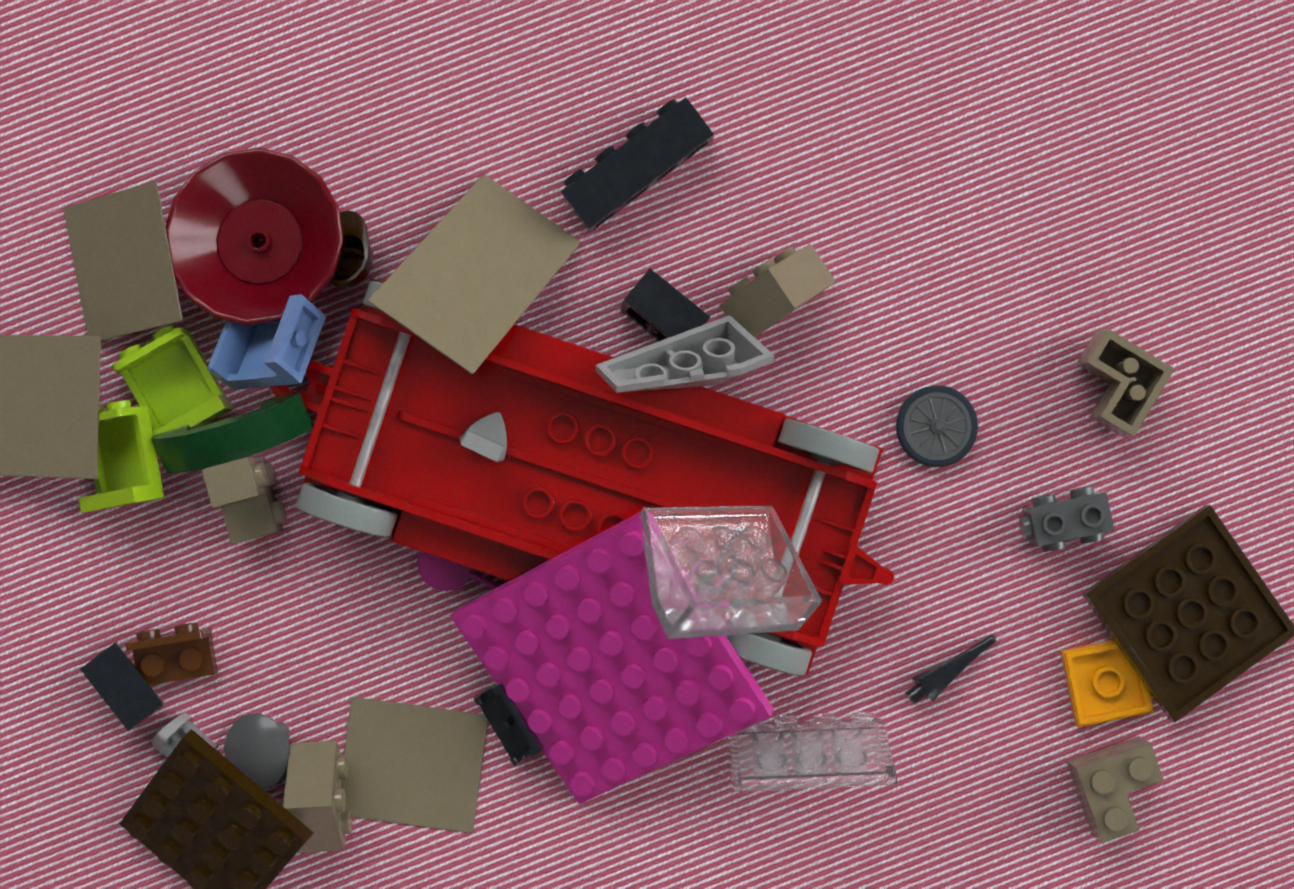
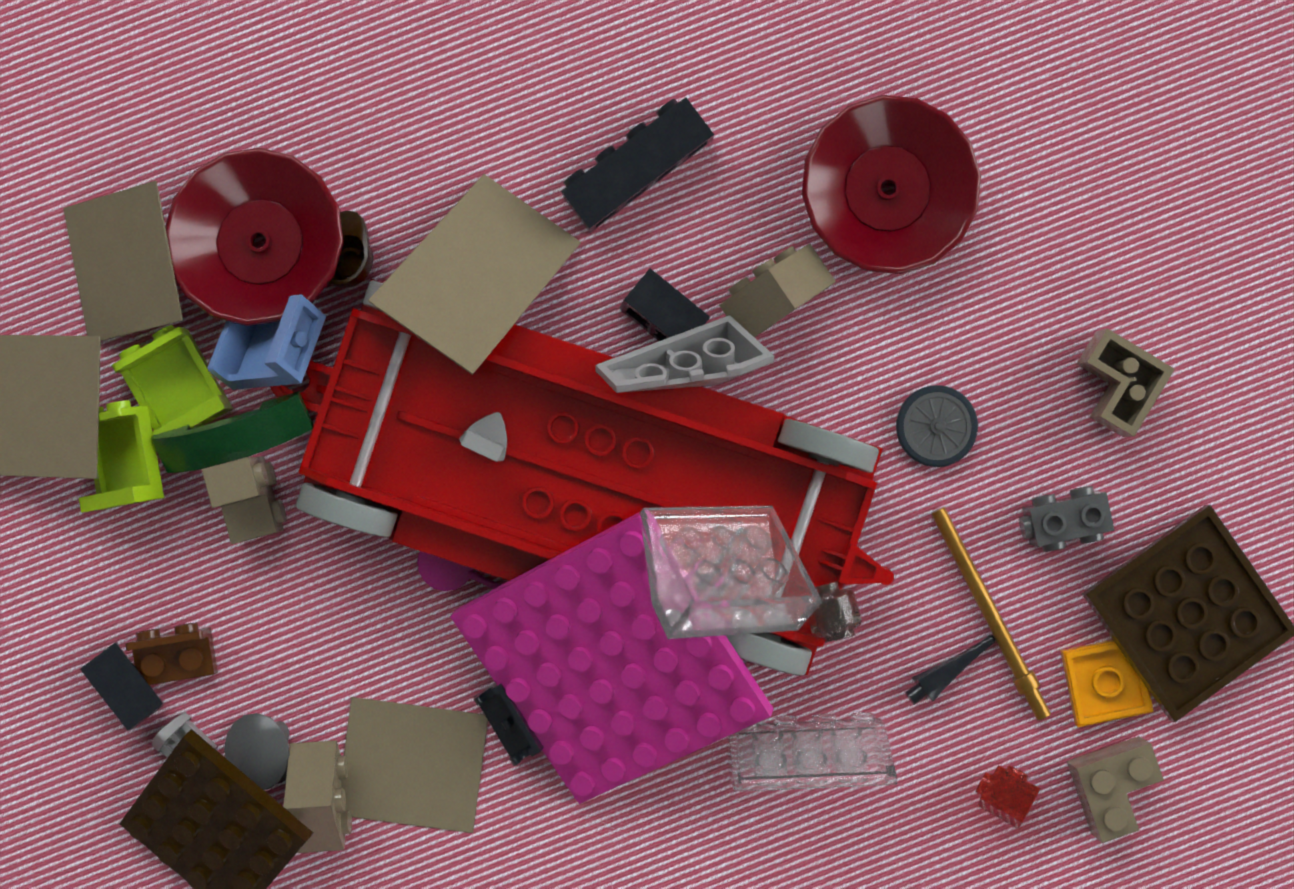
(836, 614): none -> clear smoke head
(916, 152): none -> dark red dish
(1007, 794): none -> clear red brick
(1025, 679): none -> pearl gold bar

